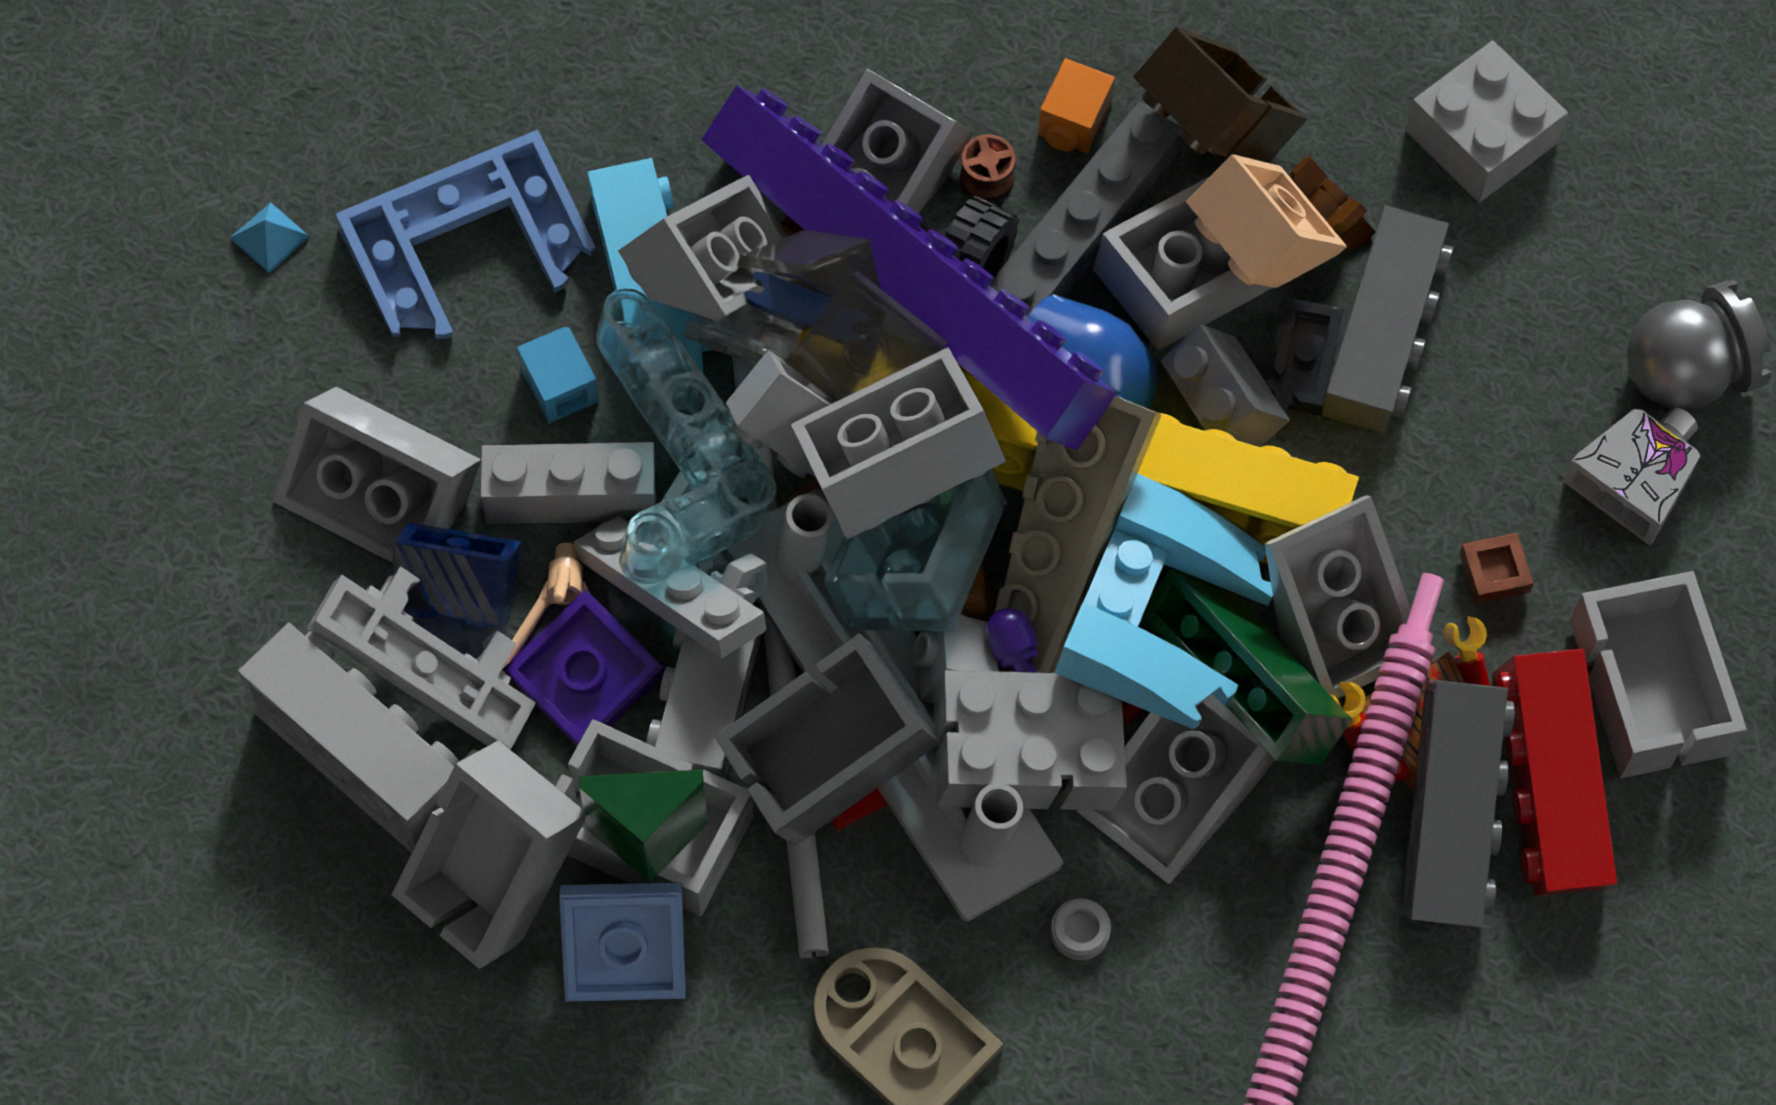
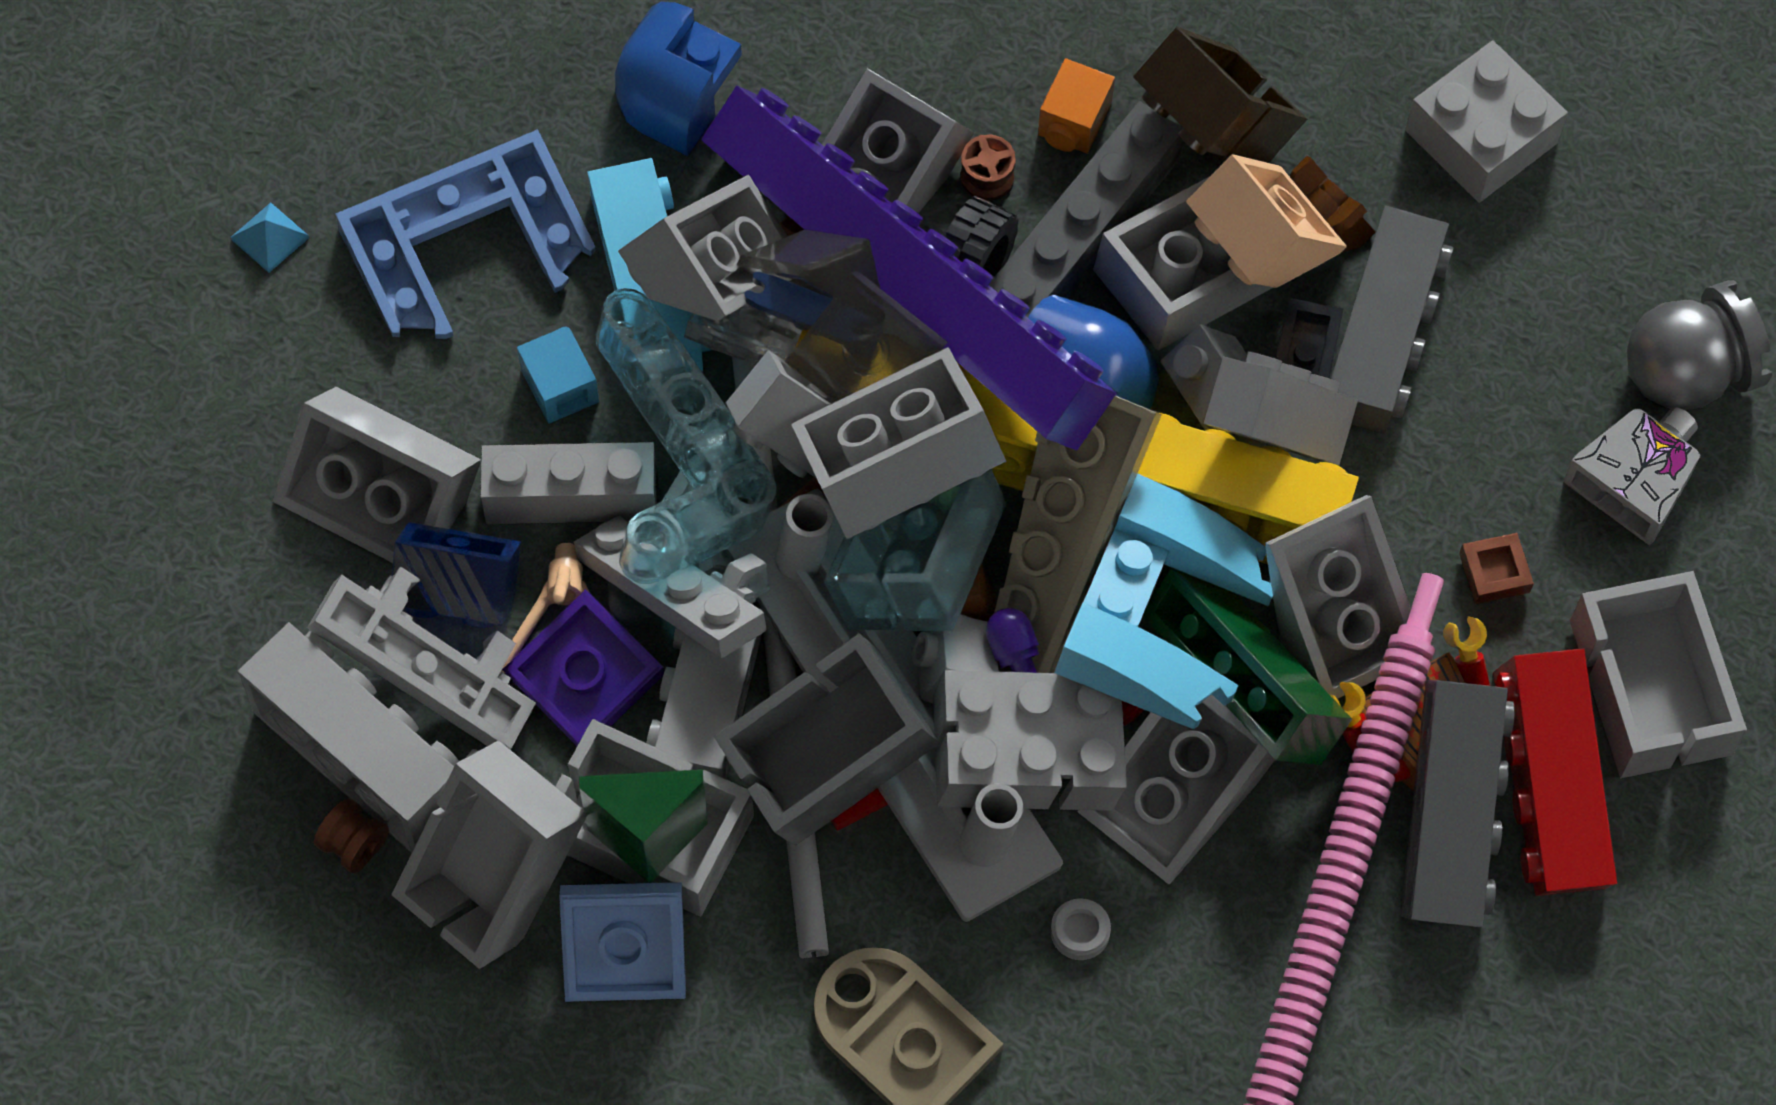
(351, 835): none -> copper wheel
(672, 74): none -> blue brick
(1281, 407): none -> light grey brick

